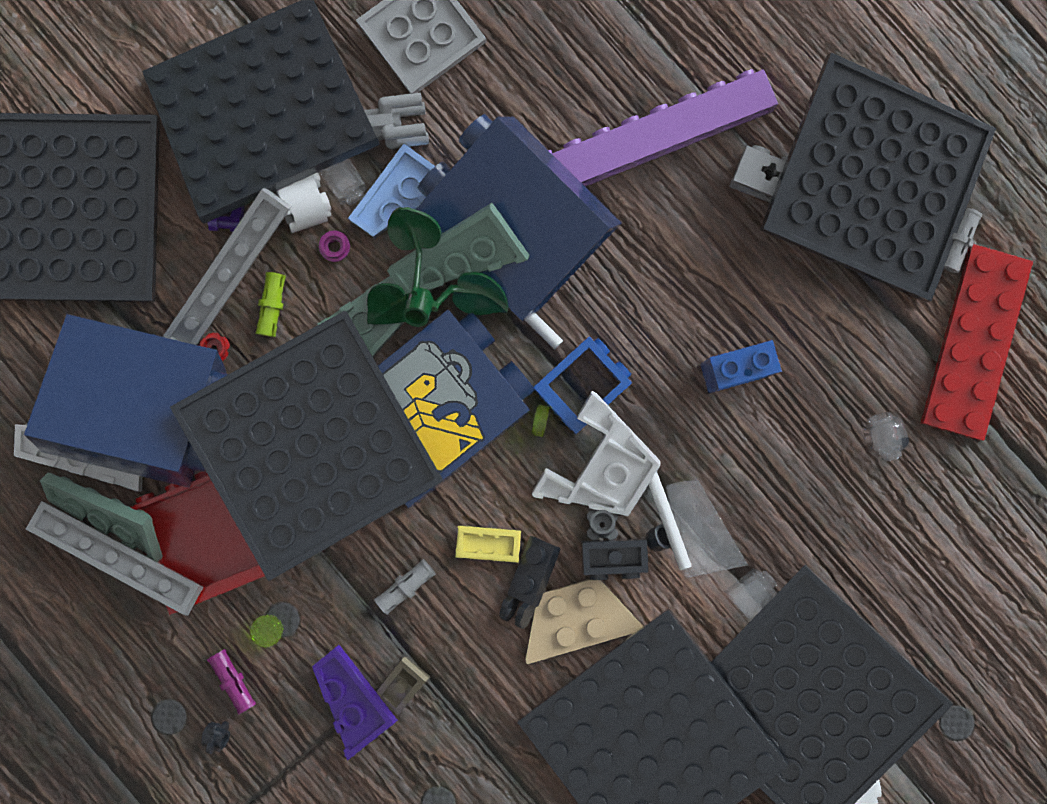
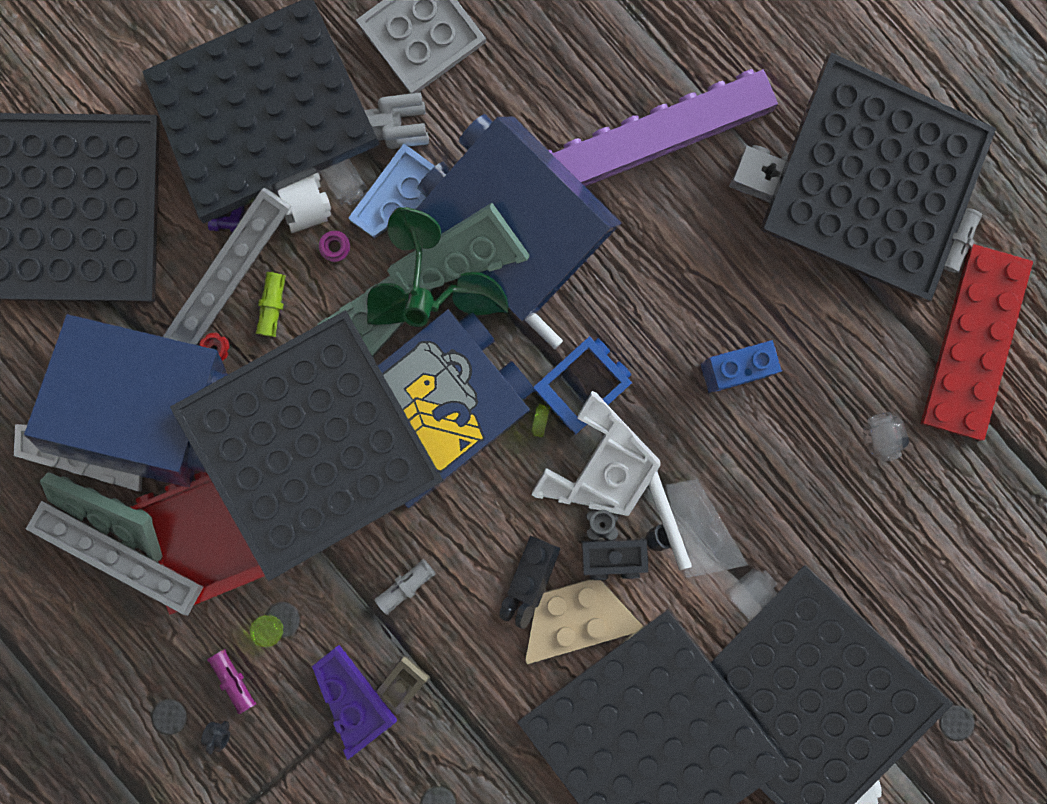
(488, 543): light yellow plate -> none

